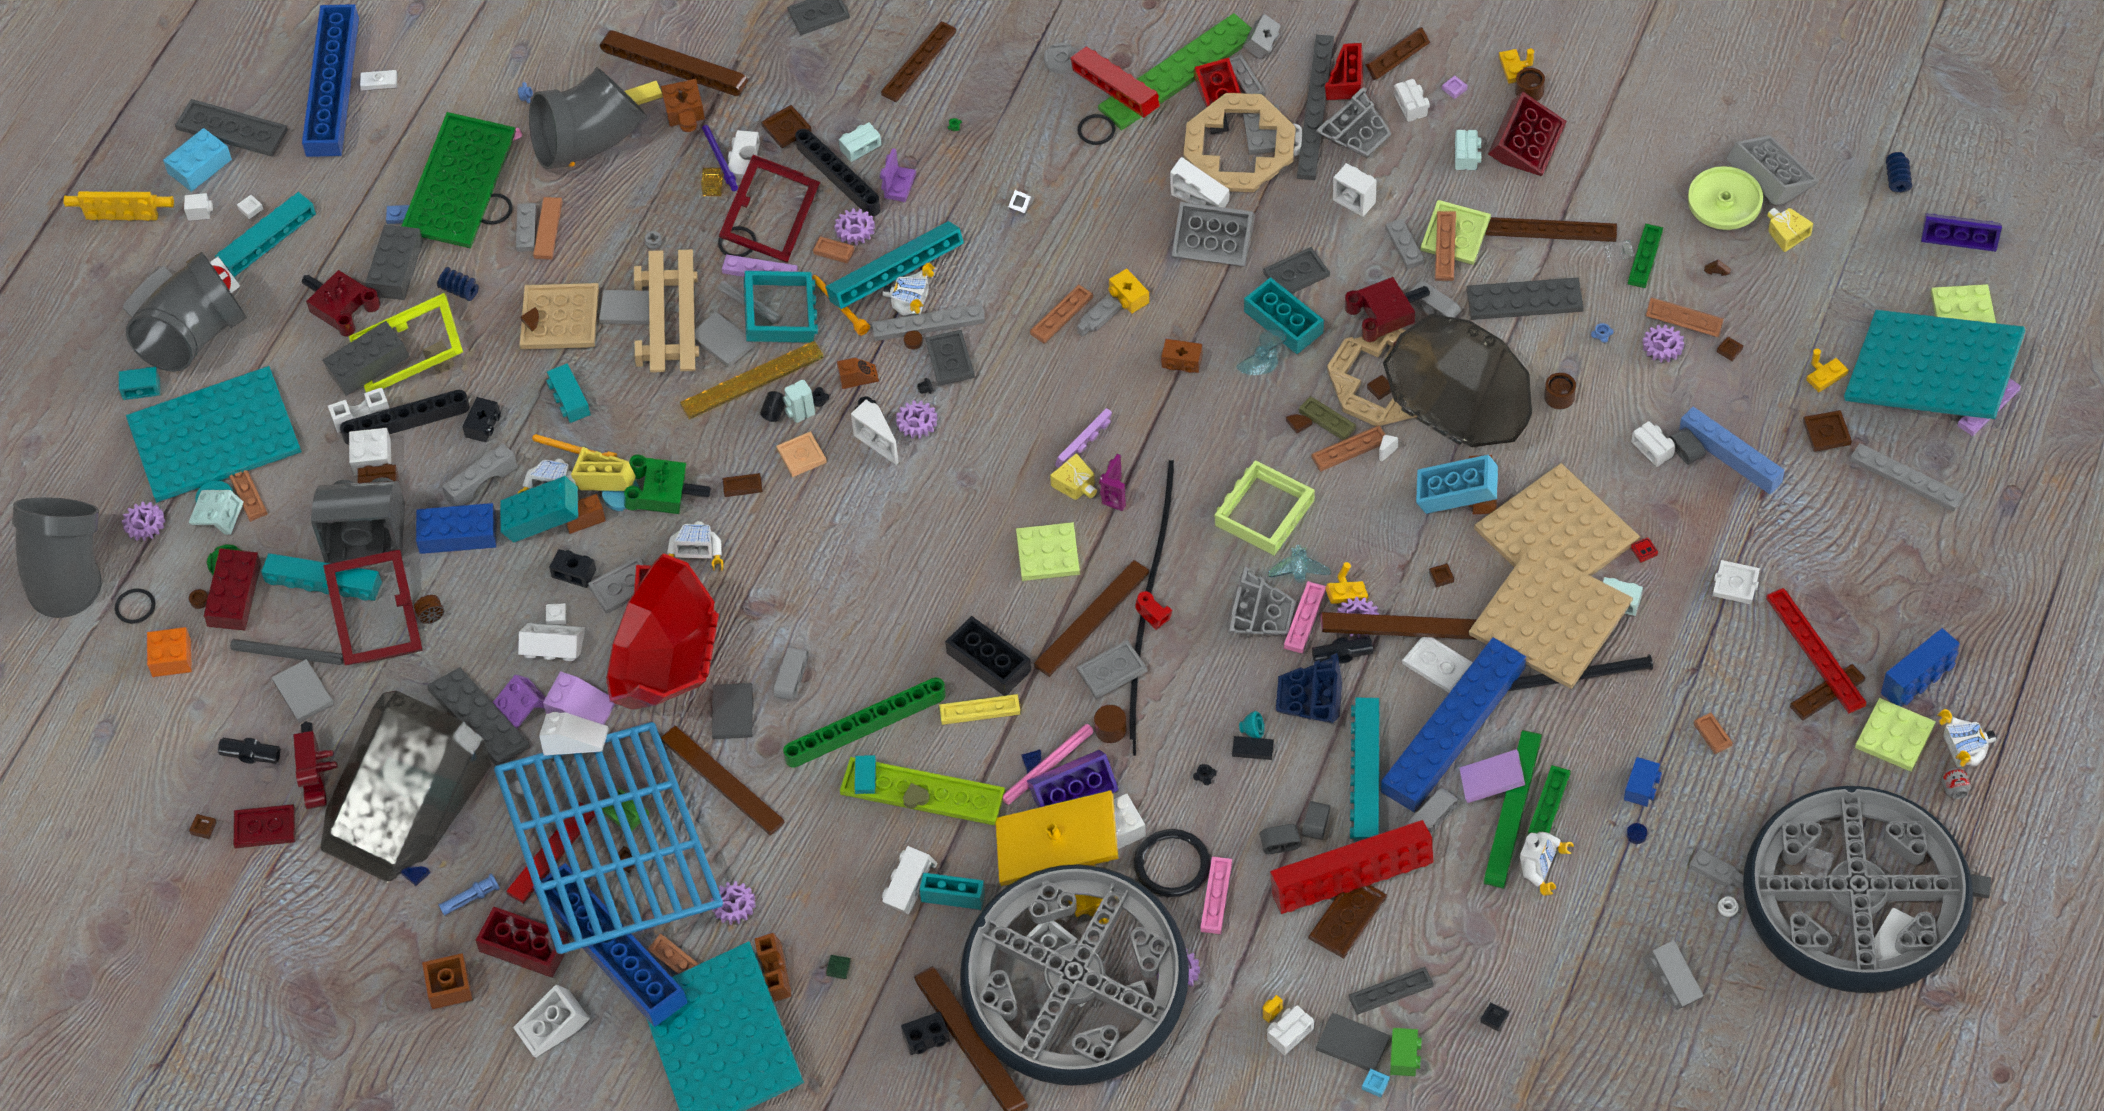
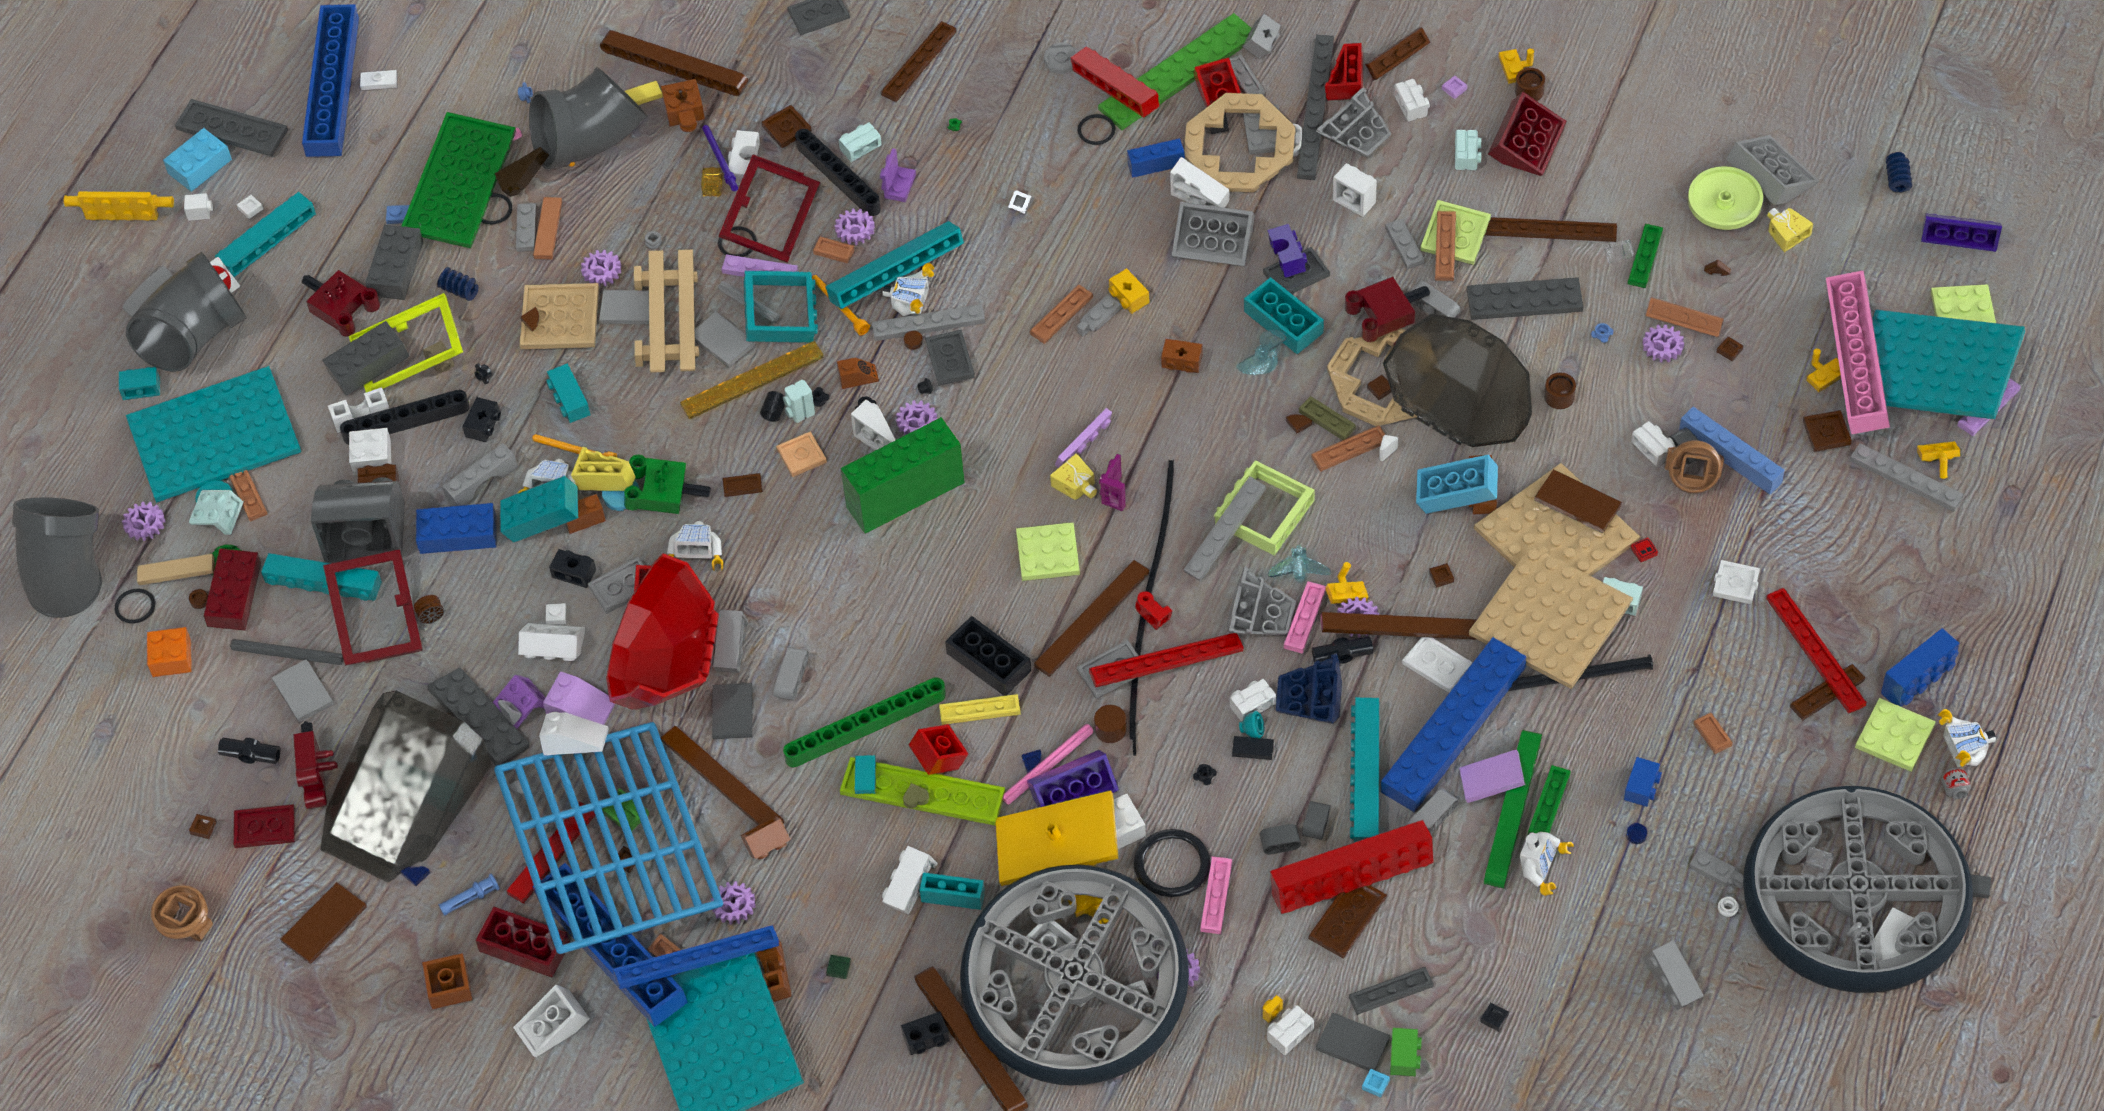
(166, 905): none -> medium nougat piece
(175, 569): none -> tan tile
(323, 923): none -> reddish brown tile
(483, 373): none -> black plate
(509, 711): none -> light grey slope
(520, 173): none -> dark brown slope
(601, 268): none -> lavender gear
(696, 957): none -> blue plate
(729, 641): none -> light grey wedge
(765, 838): none -> brick
(903, 475): none -> green brick
(938, 749): none -> red brick
(1154, 157): none -> blue brick
(1166, 659): none -> red tile
(1225, 528): none -> light grey plate
(1255, 697): none -> white brick
(1288, 250): none -> dark purple arch
(1578, 501): none -> reddish brown tile
(1696, 449): none -> medium nougat piece
(1857, 352): none -> bright pink brick
(1857, 932): none -> light grey bush
(1940, 451): none -> yellow plate

